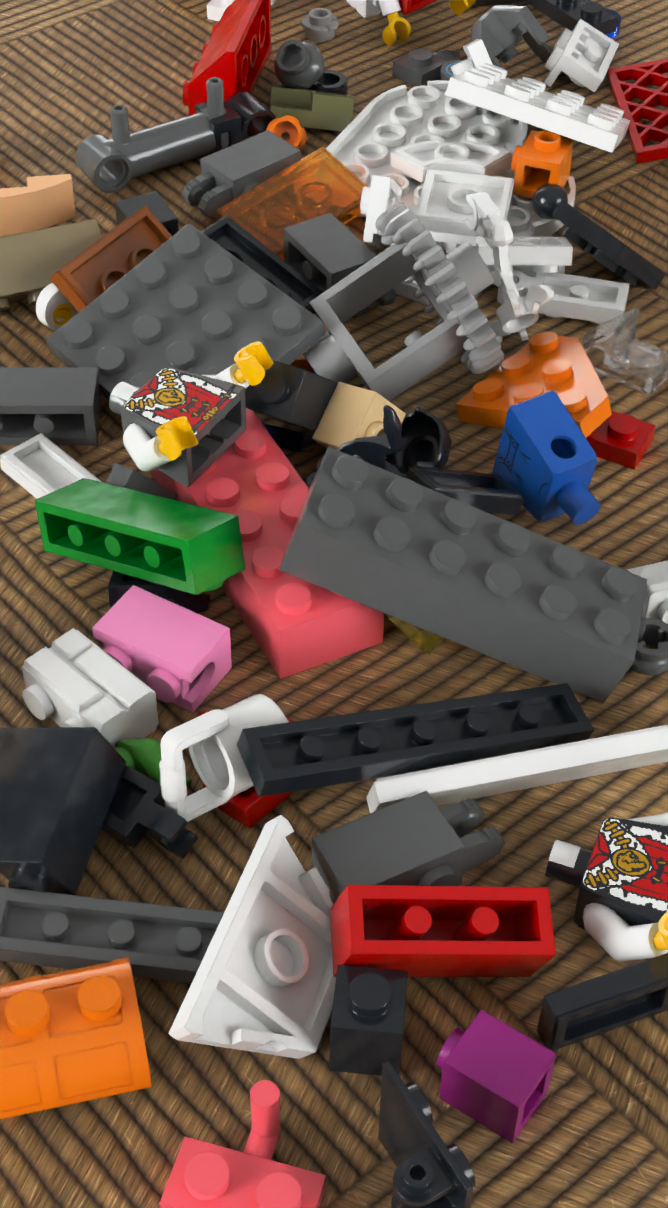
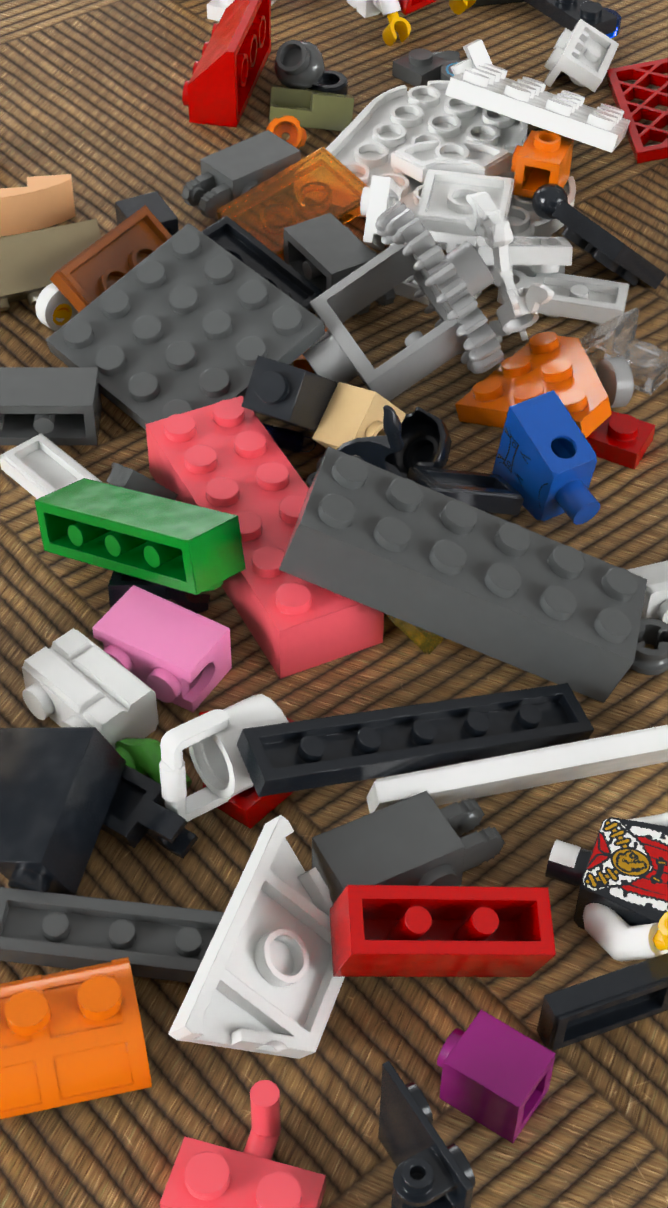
(185, 418): torso -> none
(212, 128): dark grey piece -> none
(320, 25): light grey plate -> none
(367, 1019): black brick -> none
(502, 31): dark grey piece -> none
(617, 380): none -> light grey tile

